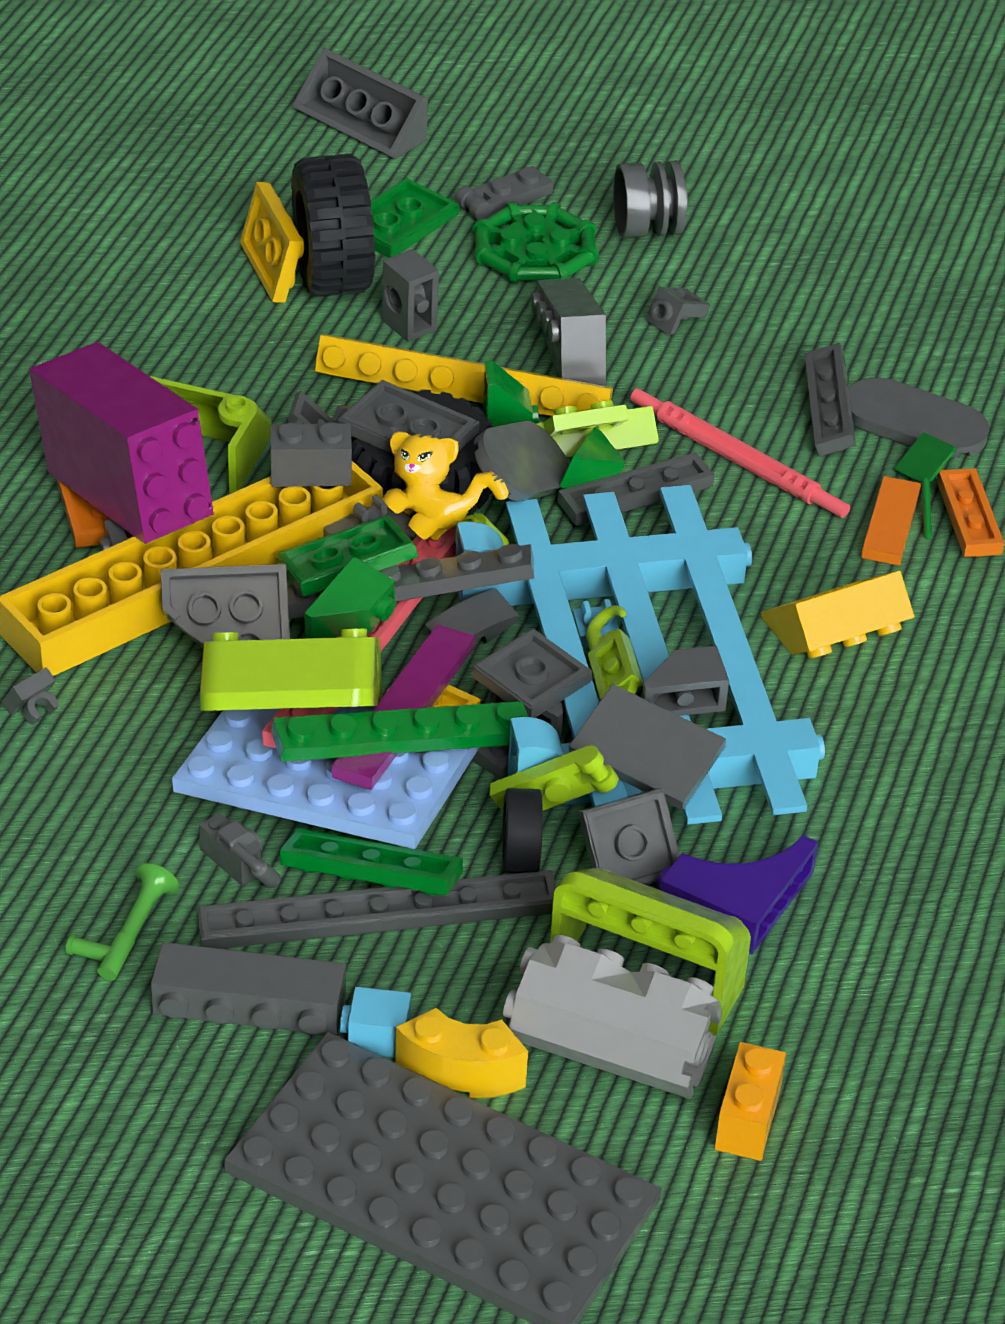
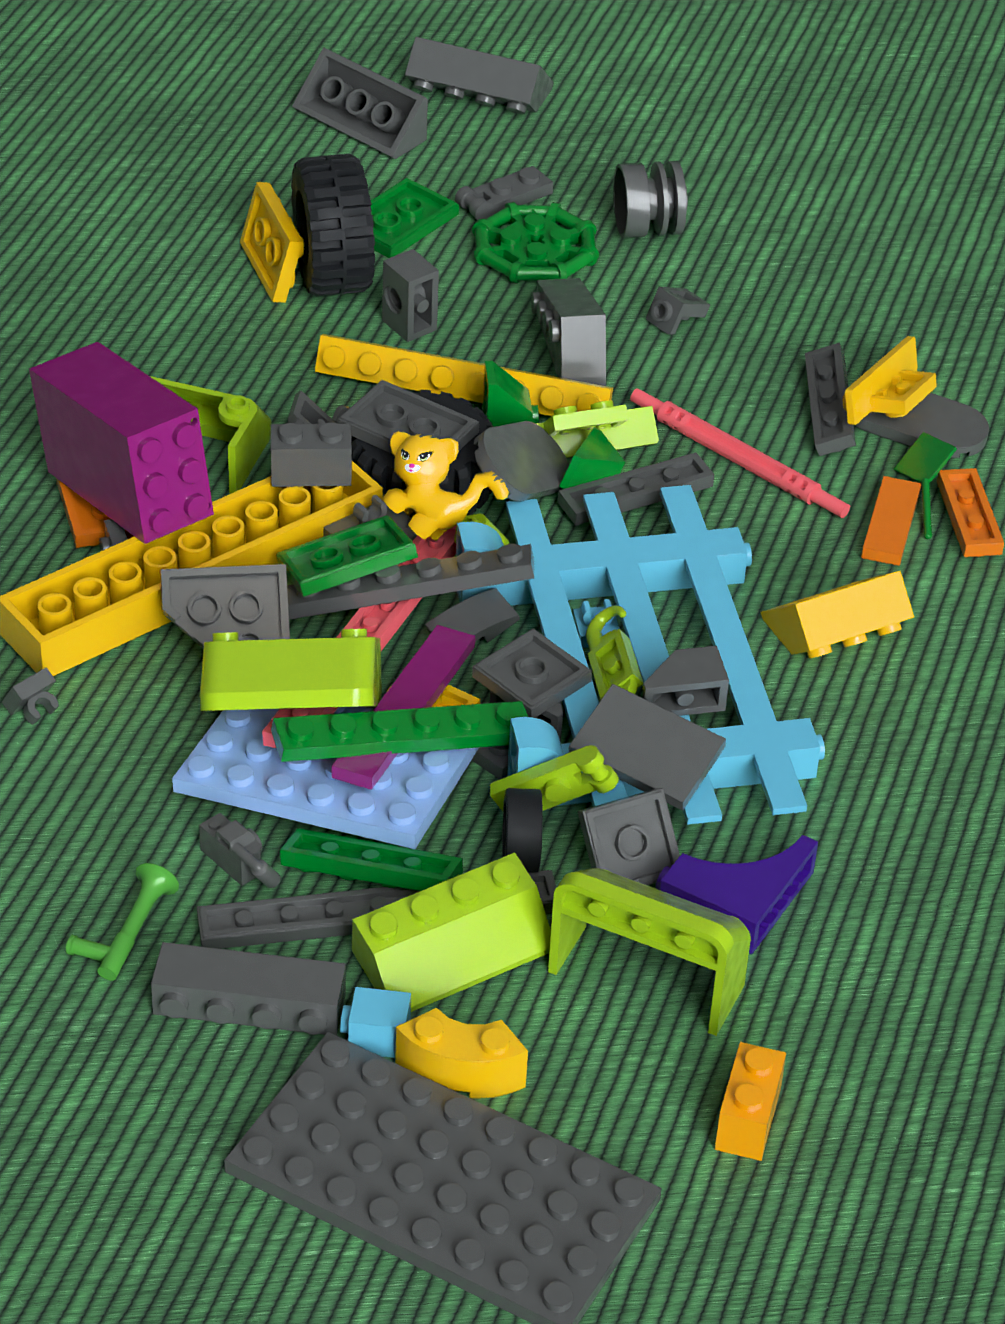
(351, 601): green slope -> none
(454, 933): none -> lime slope
(477, 75): none -> dark grey slope
(614, 1018): light grey brick -> none
(889, 385): none -> yellow bracket

